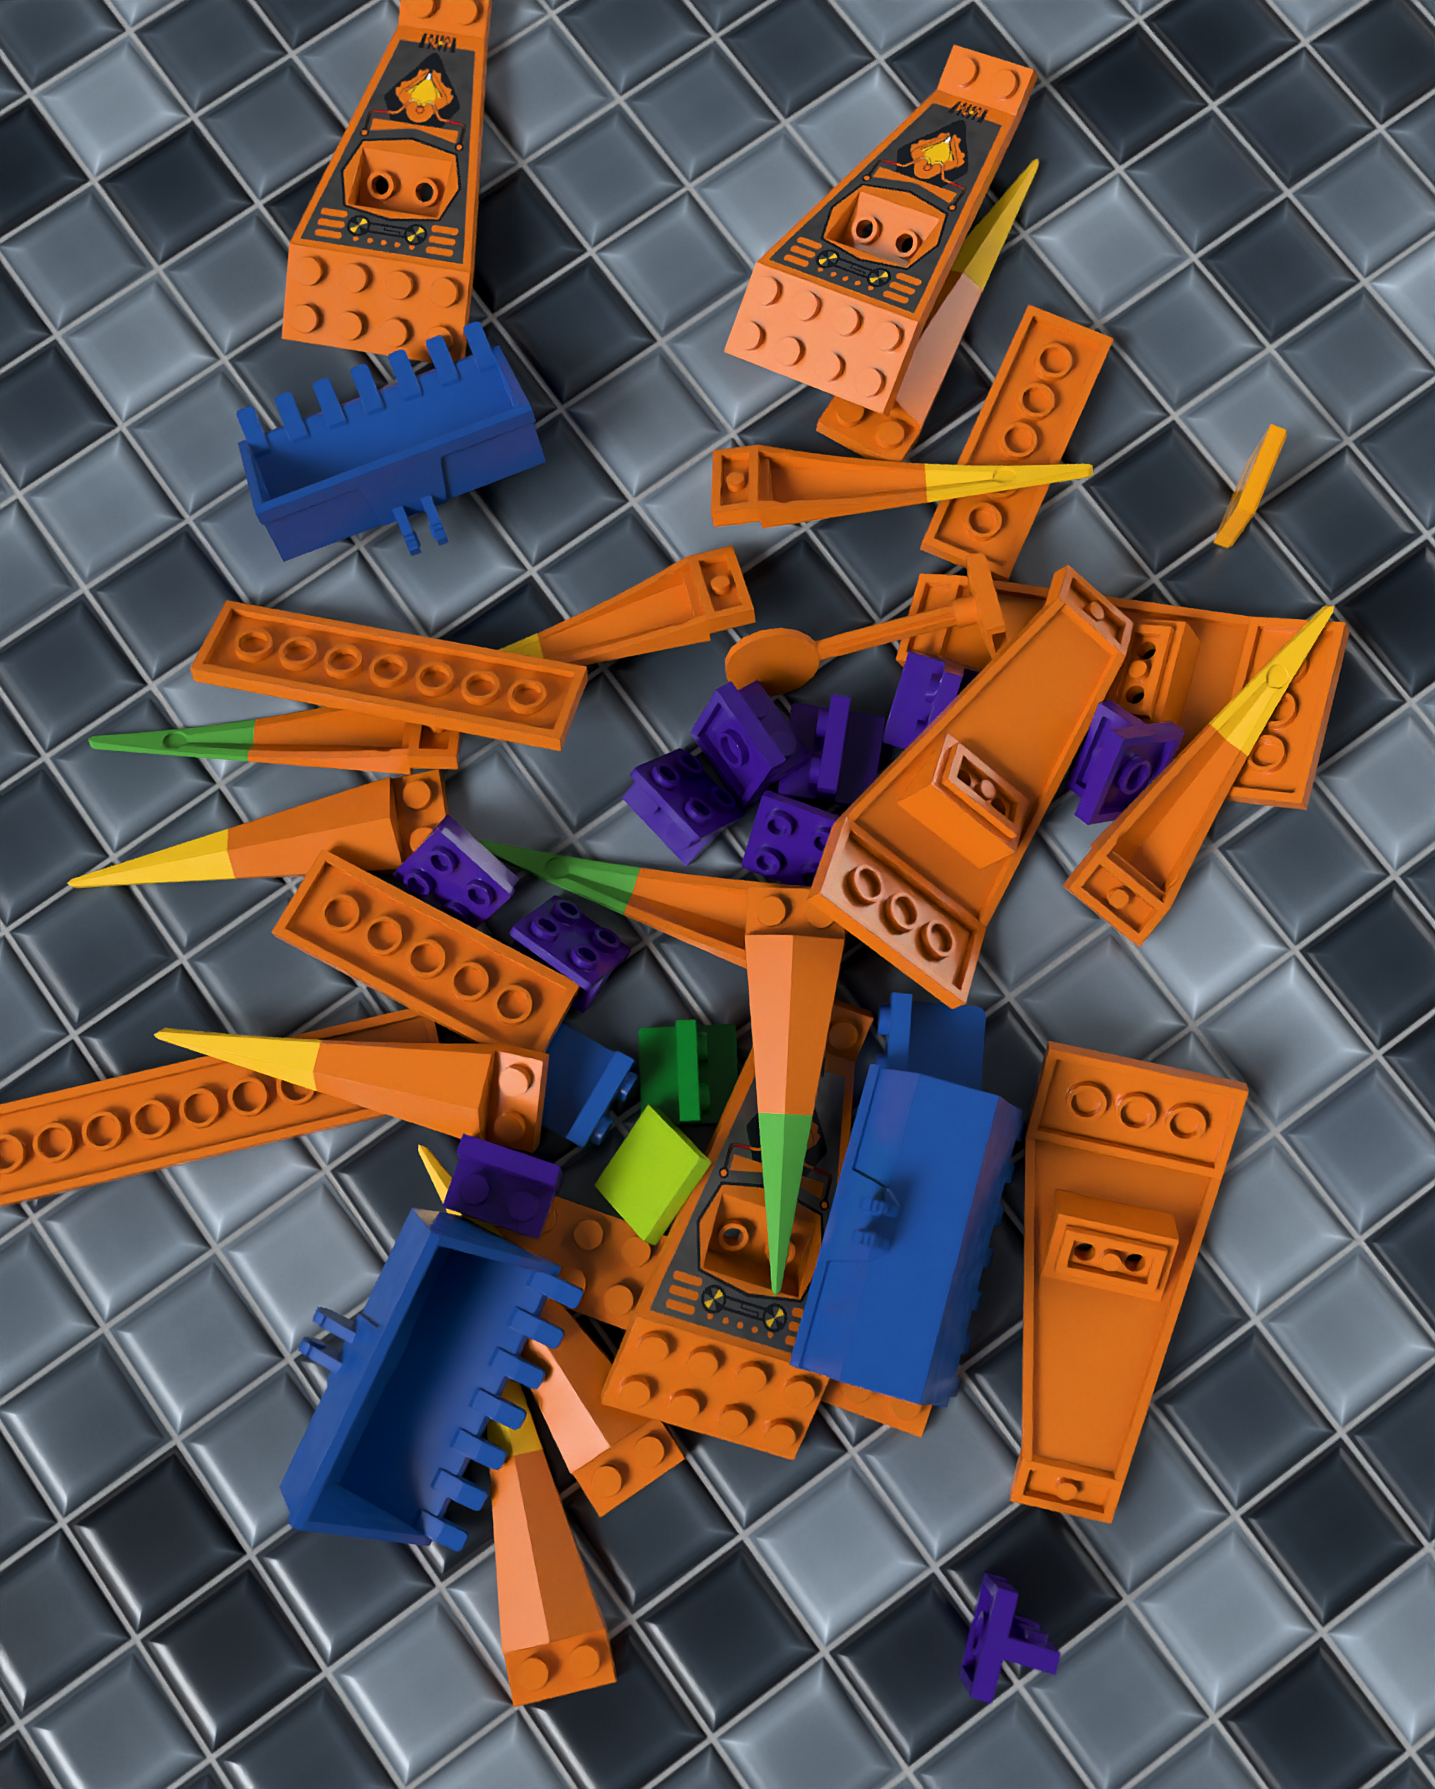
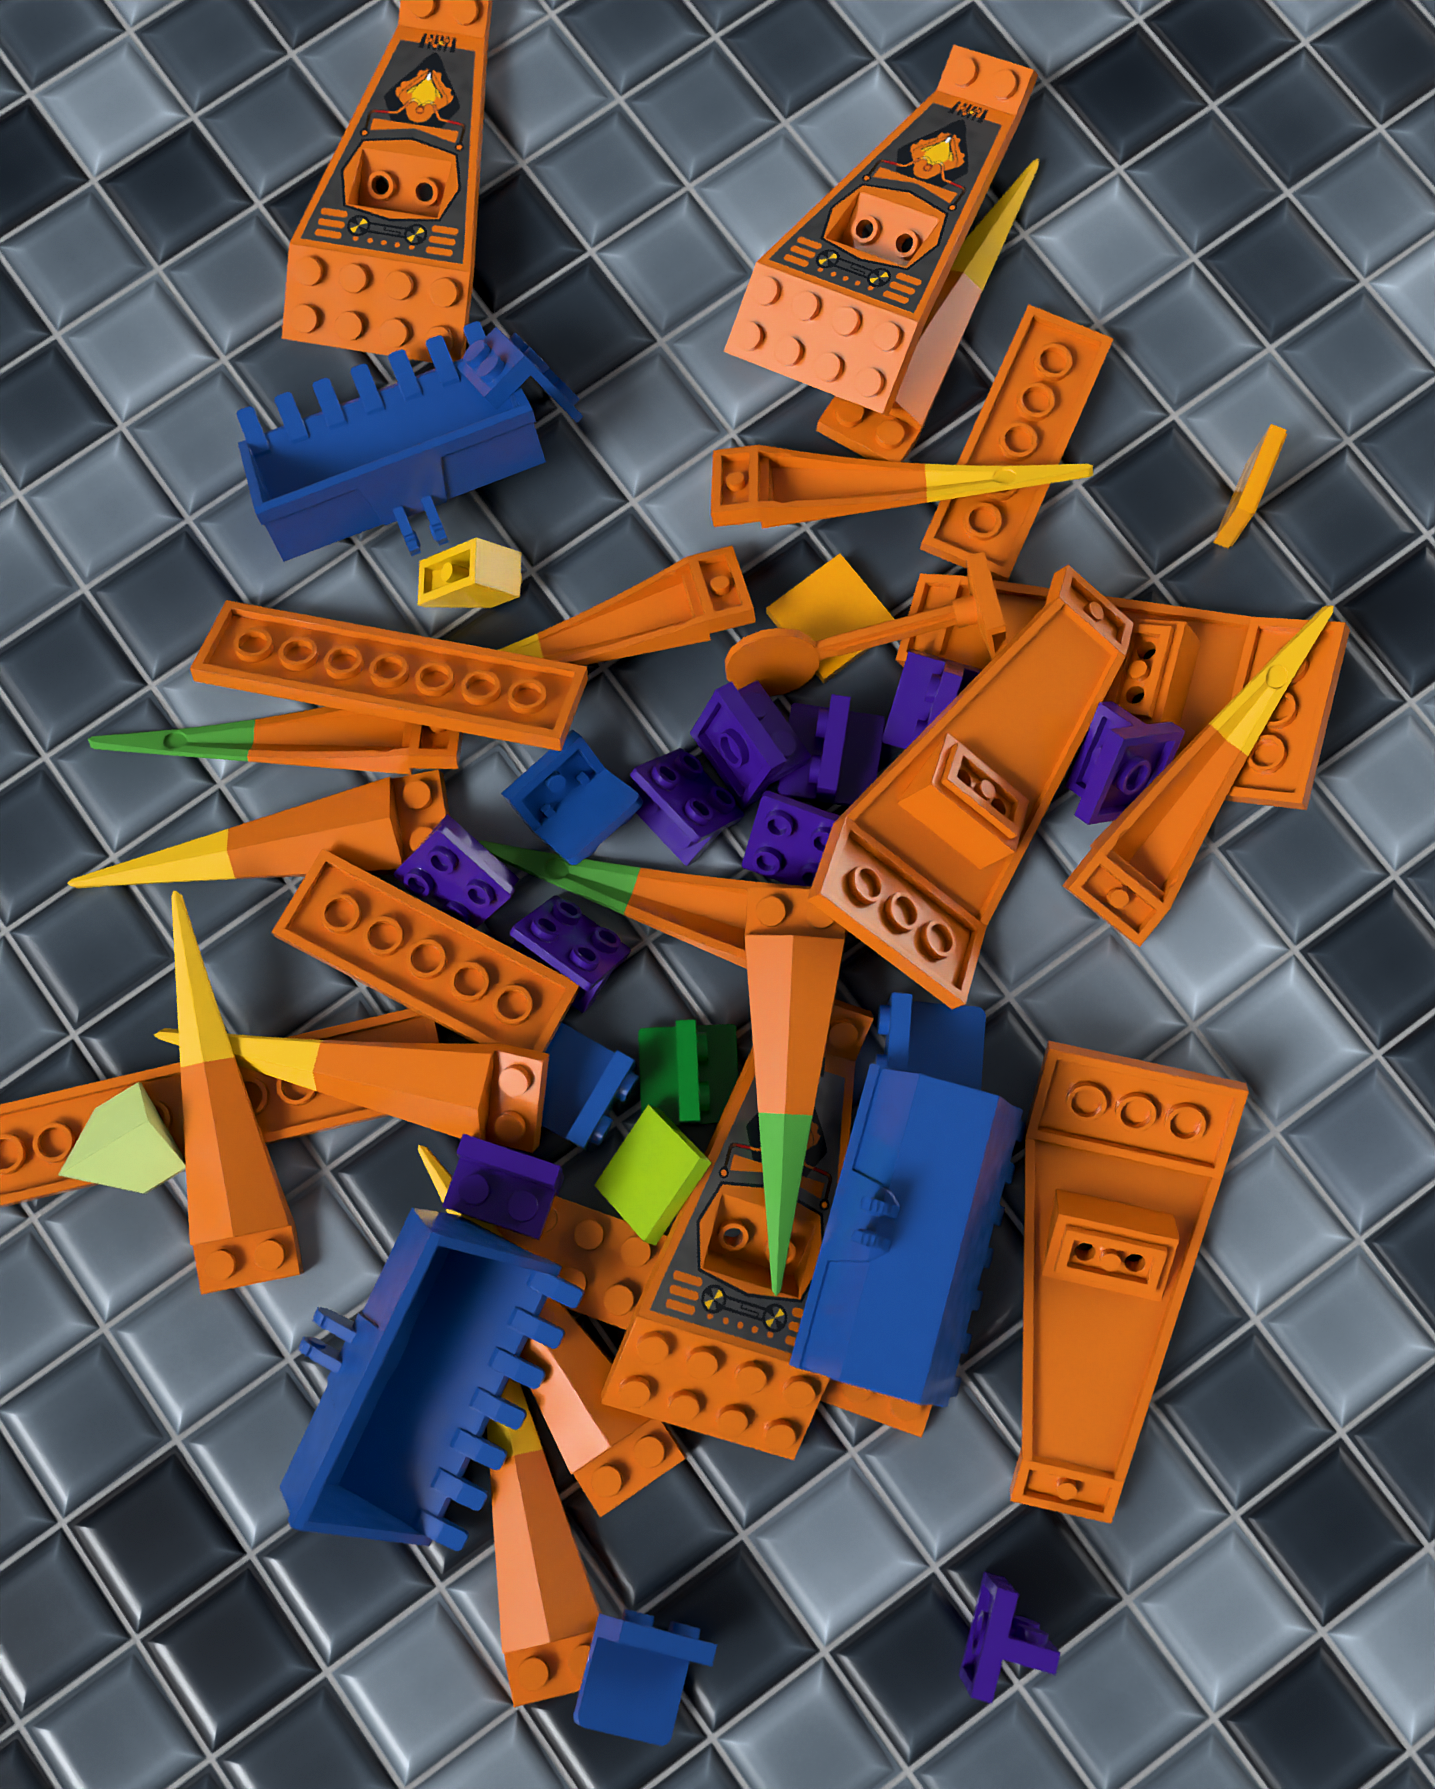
(125, 1145): none -> yellowish green slope
(234, 1196): none -> orange plate
(470, 576): none -> yellow slope
(502, 365): none -> blue bracket
(572, 800): none -> blue bracket
(637, 1676): none -> blue bracket
(827, 605): none -> light orange tile

